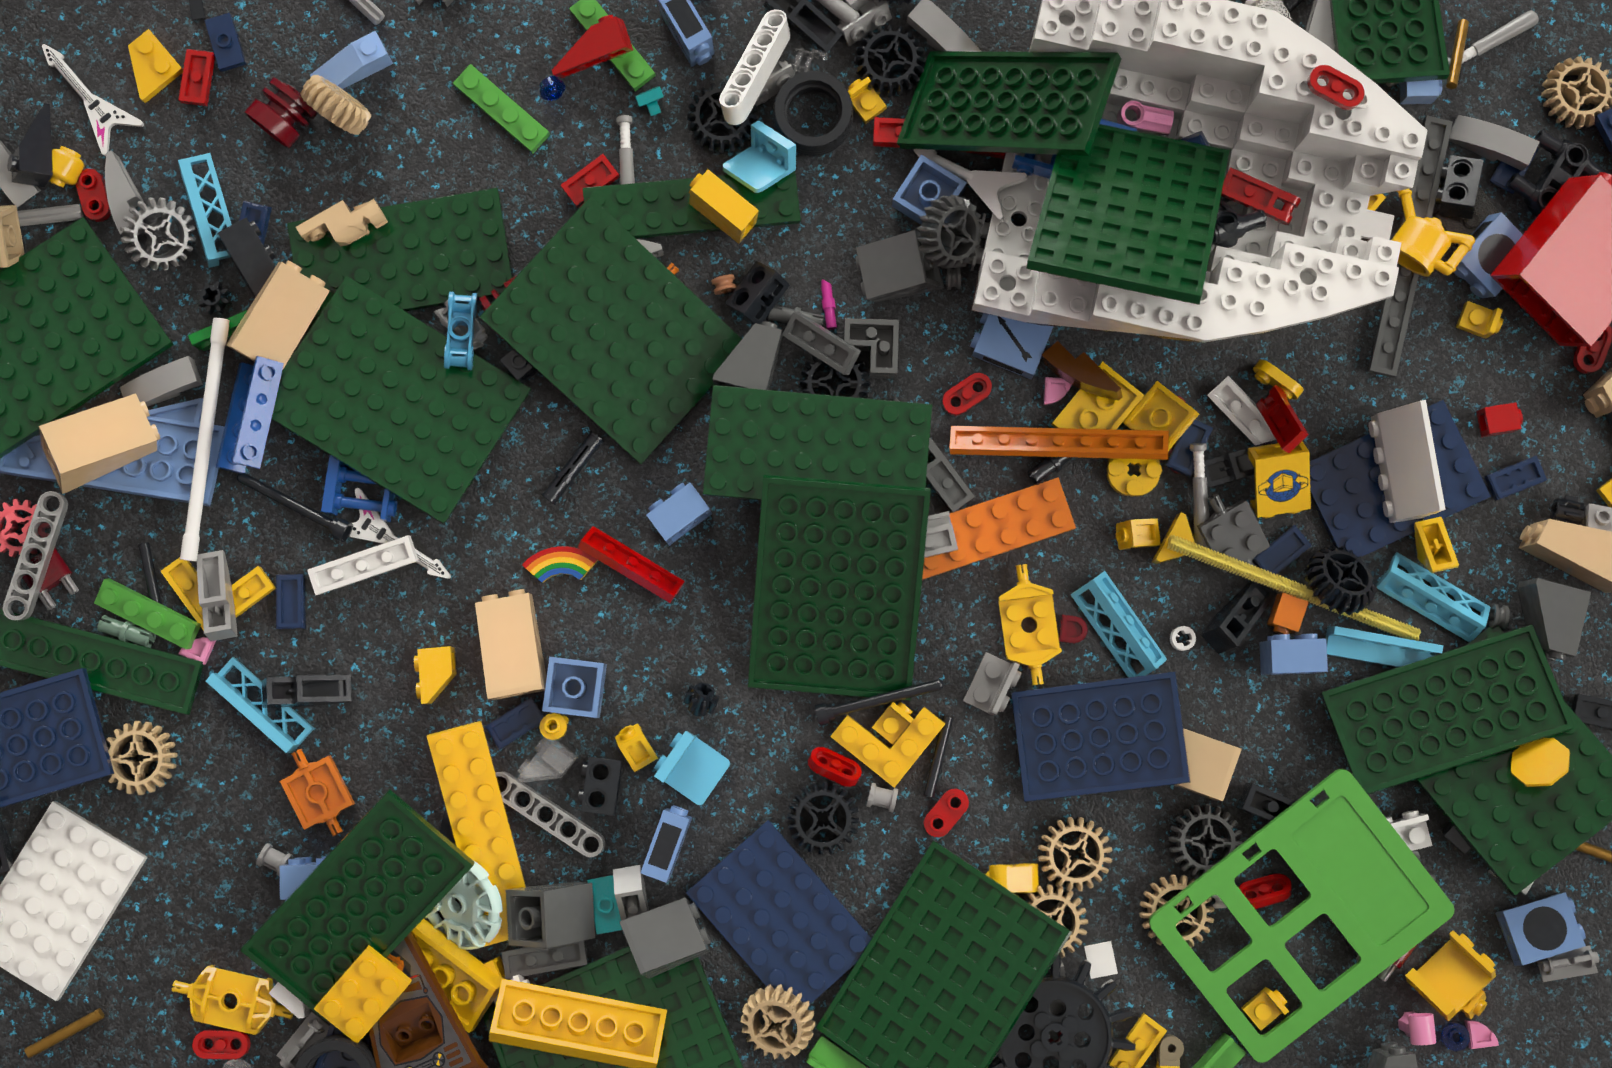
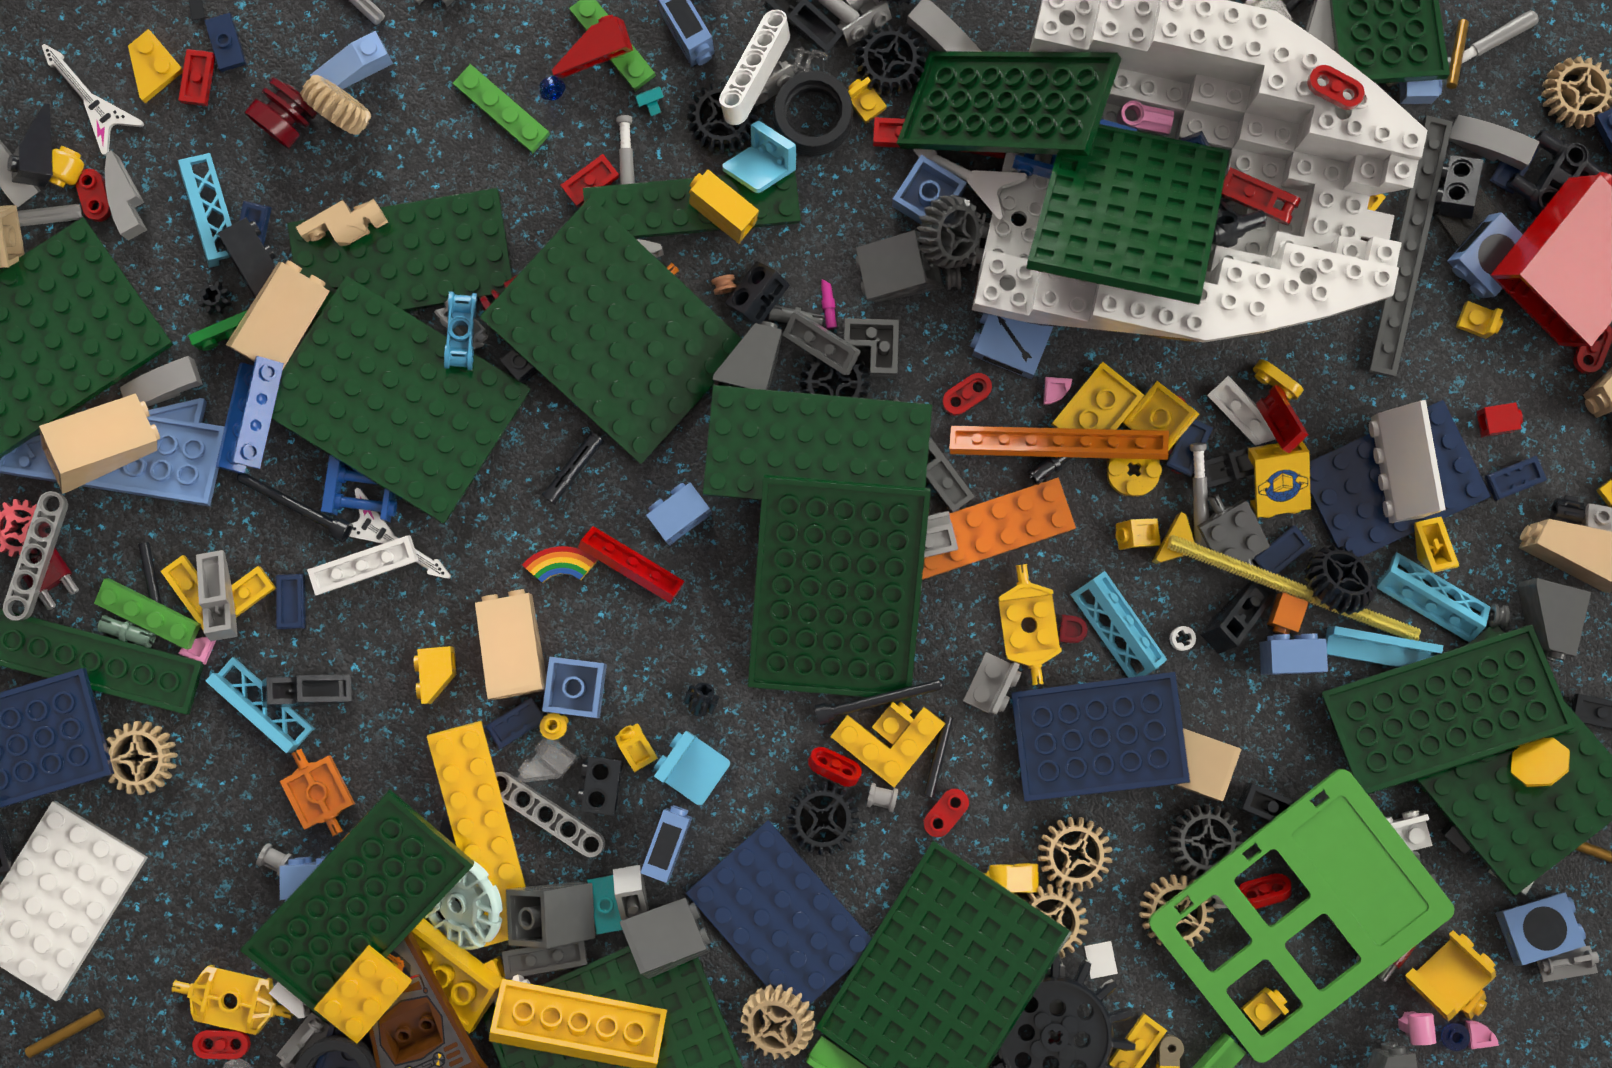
(163, 222): light grey gear -> none
(191, 537): white piece -> none
(1081, 372): reddish brown slope -> none
(1426, 242): yellow piece -> none

